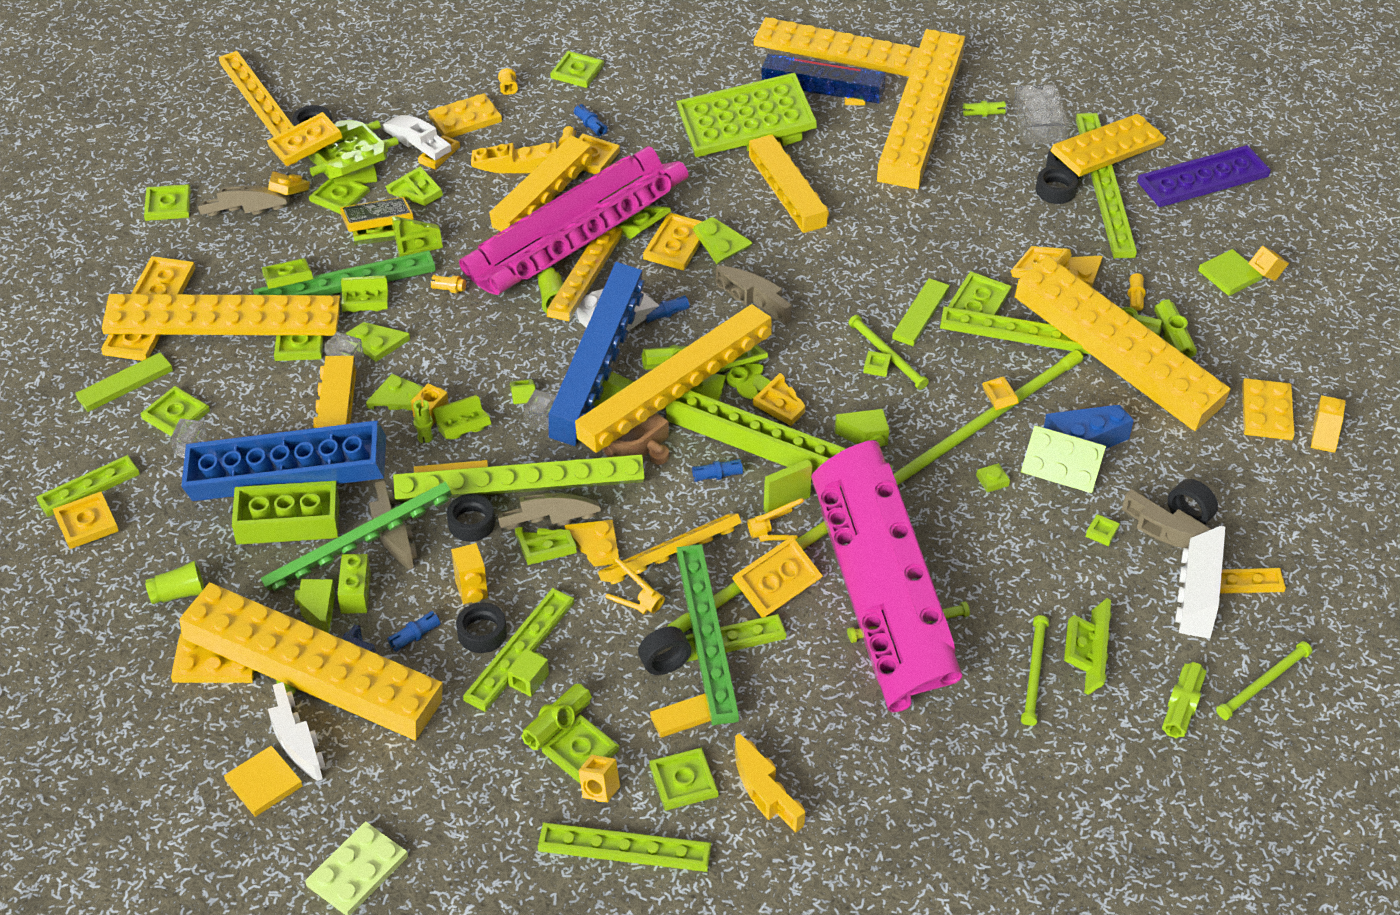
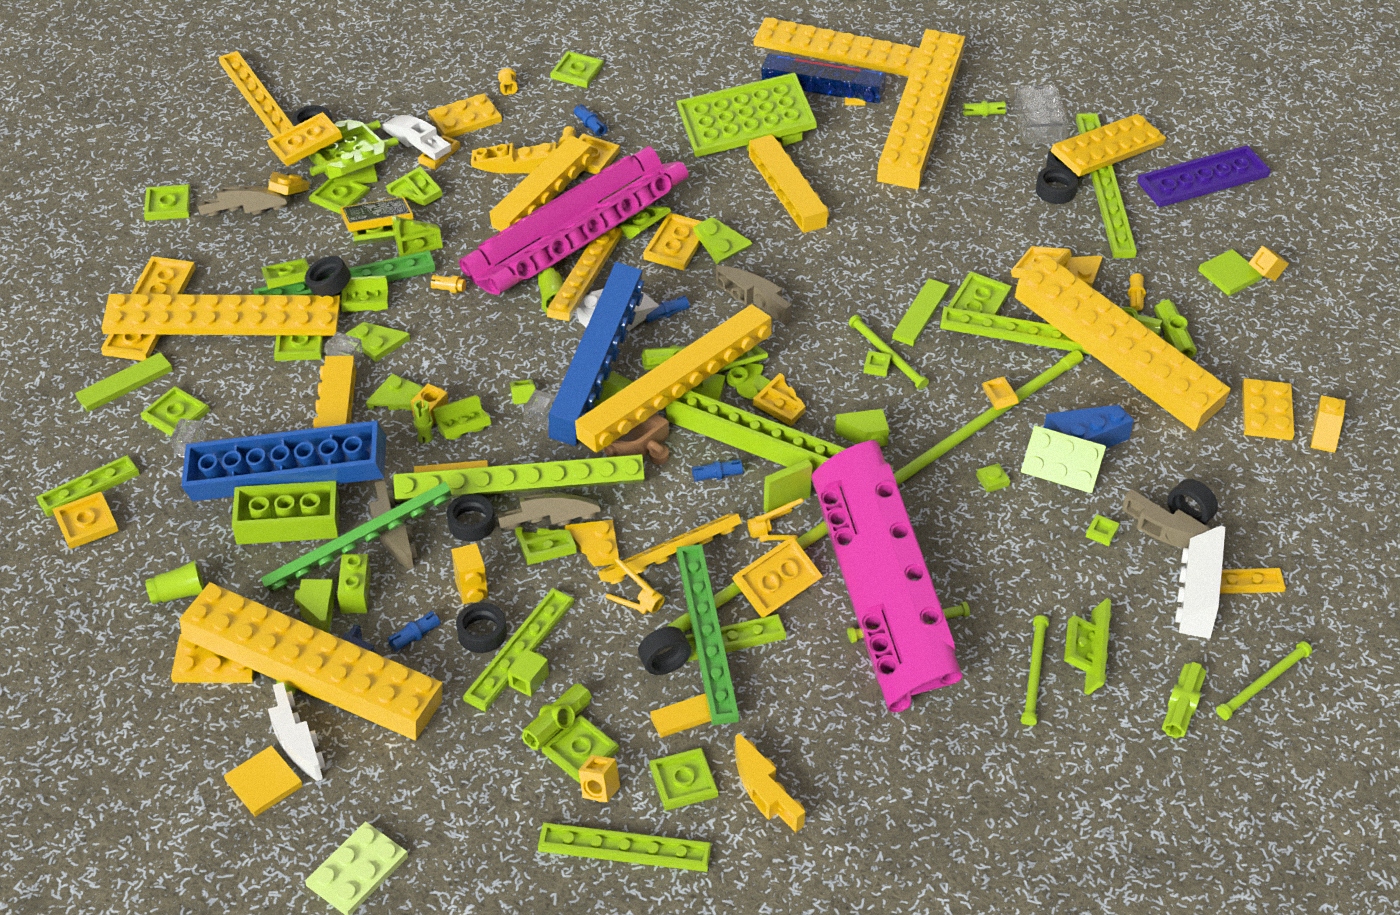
(323, 268): none -> black tyre

